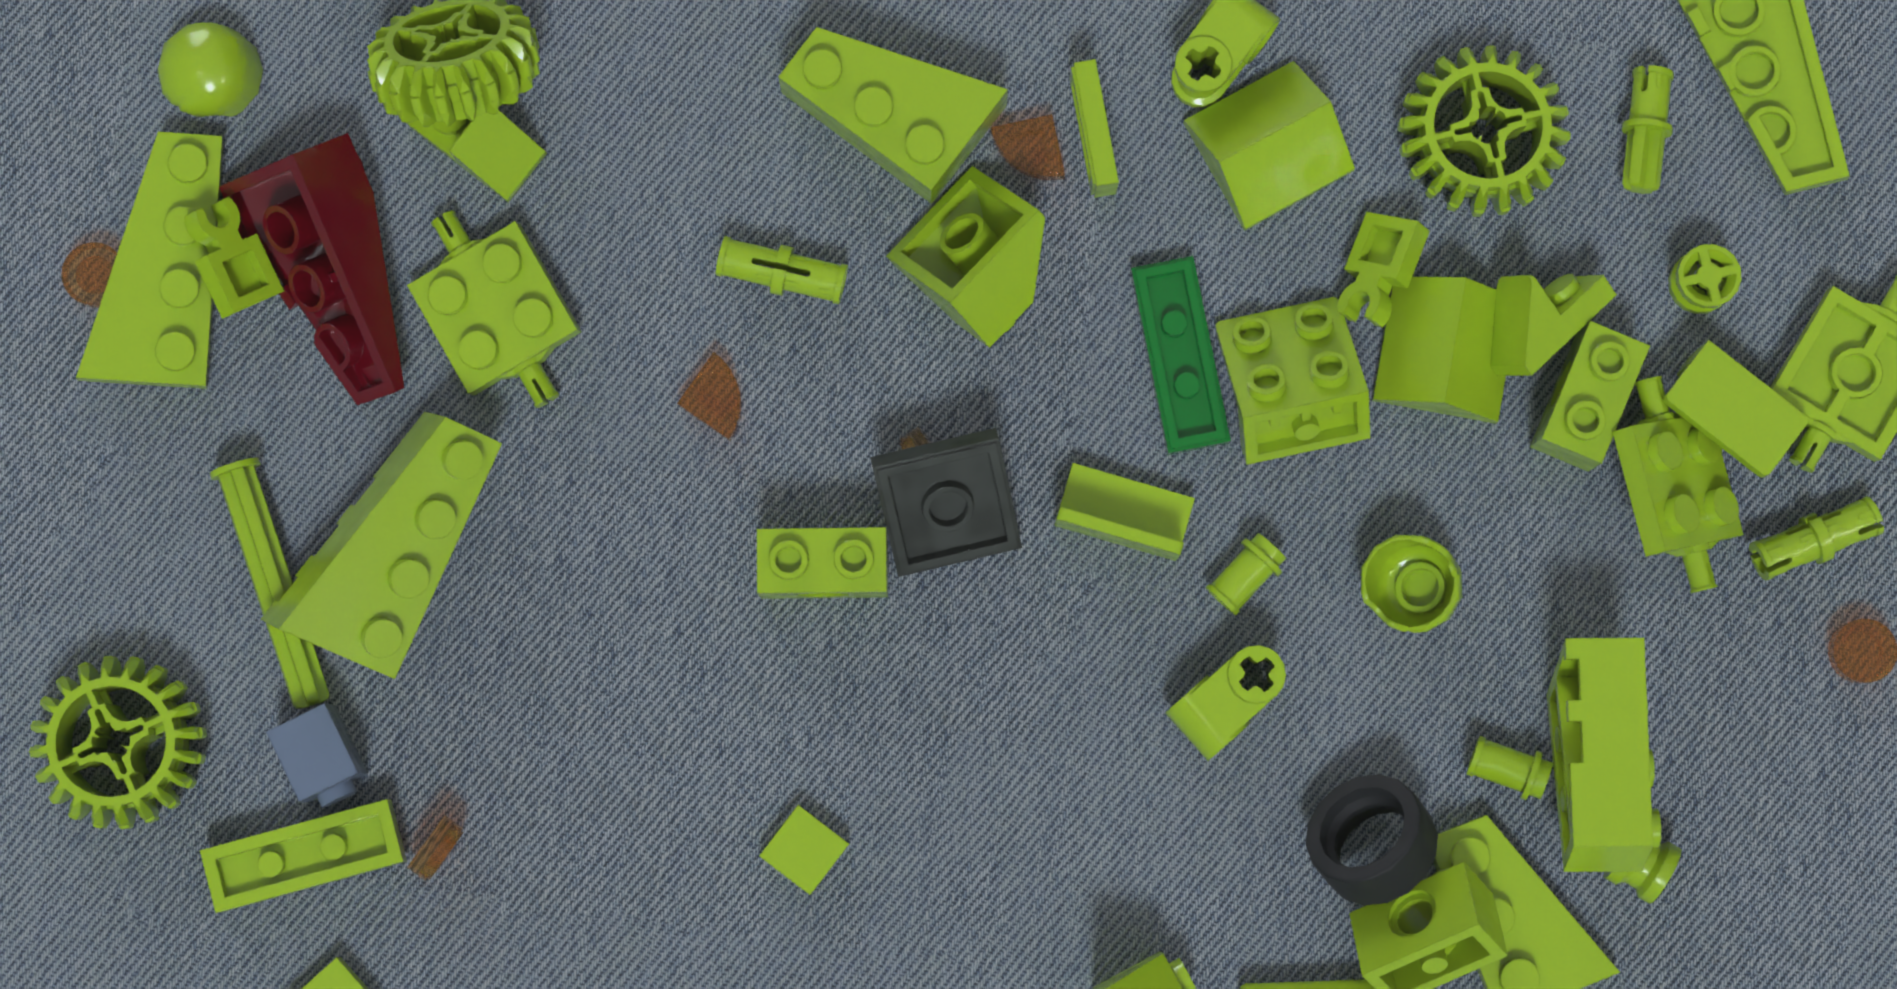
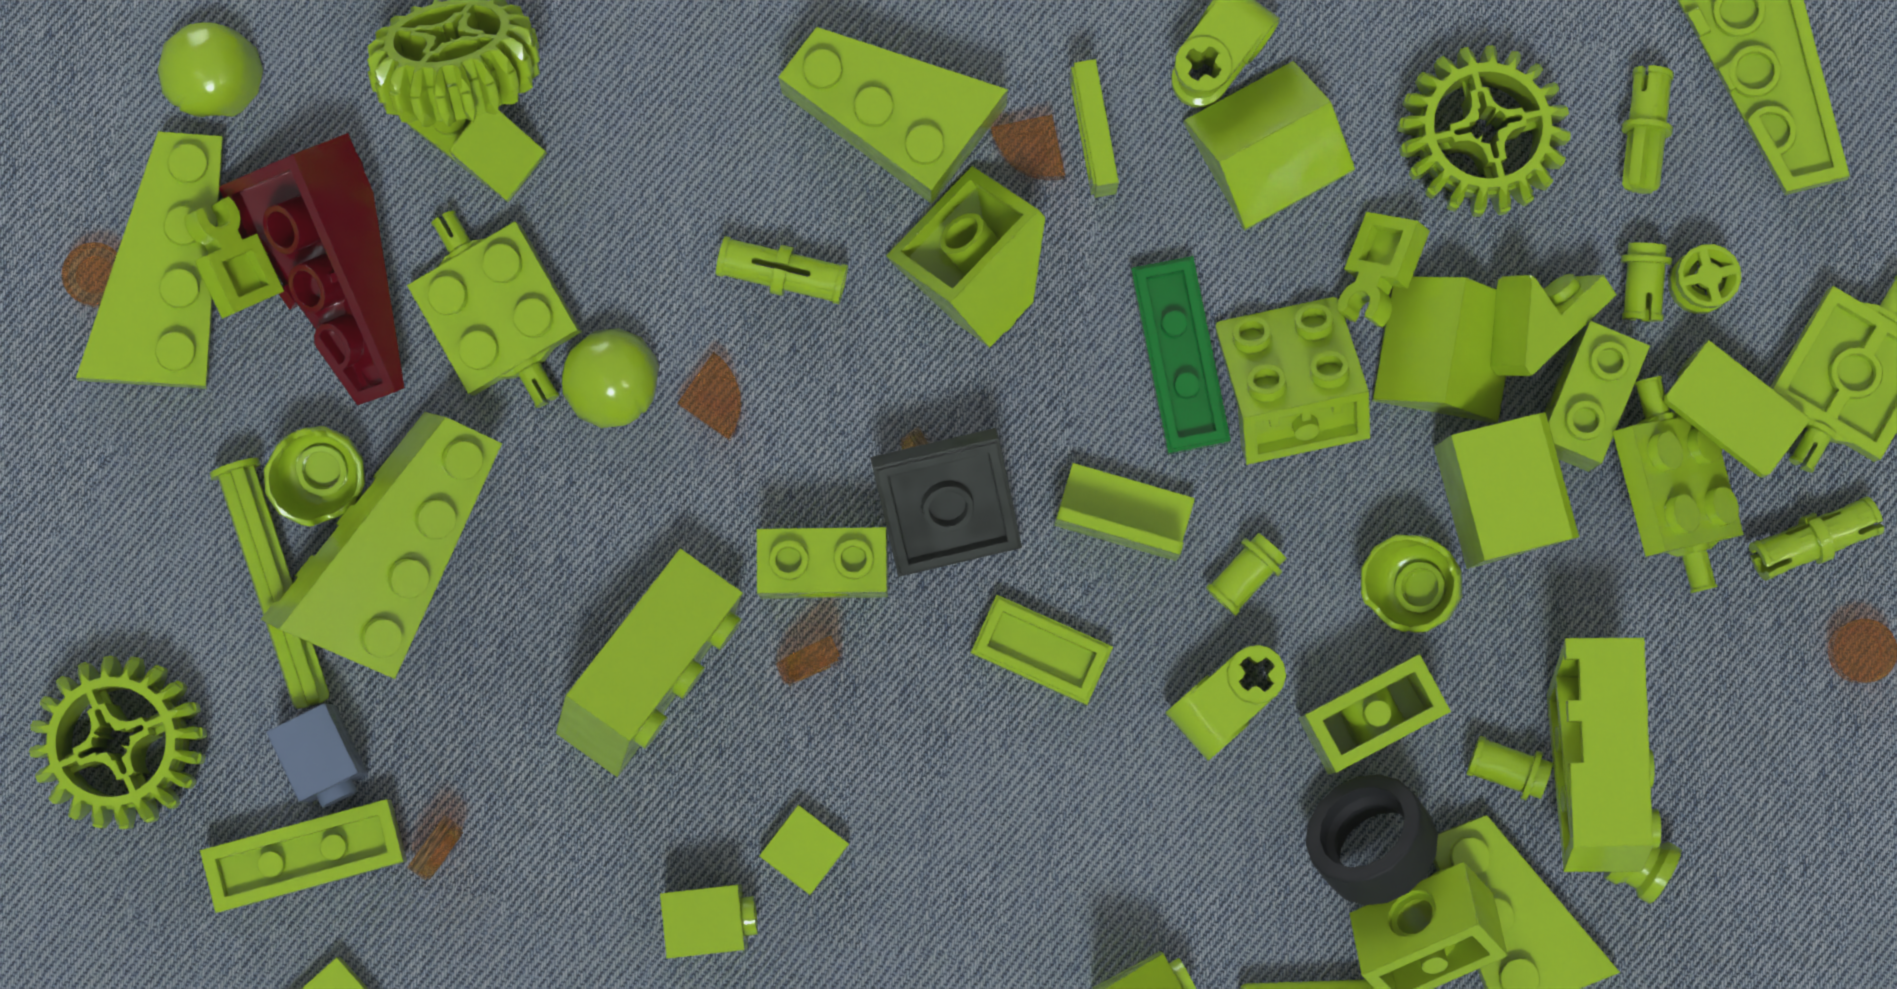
(314, 475): none -> lime hair
(610, 378): none -> lime hair
(649, 662): none -> lime wedge
(707, 920): none -> lime brick
(809, 661): none -> clear orange tile
(1041, 650): none -> lime tile
(1374, 714): none -> lime brick
(1505, 489): none -> lime slope
(1645, 281): none -> lime pin

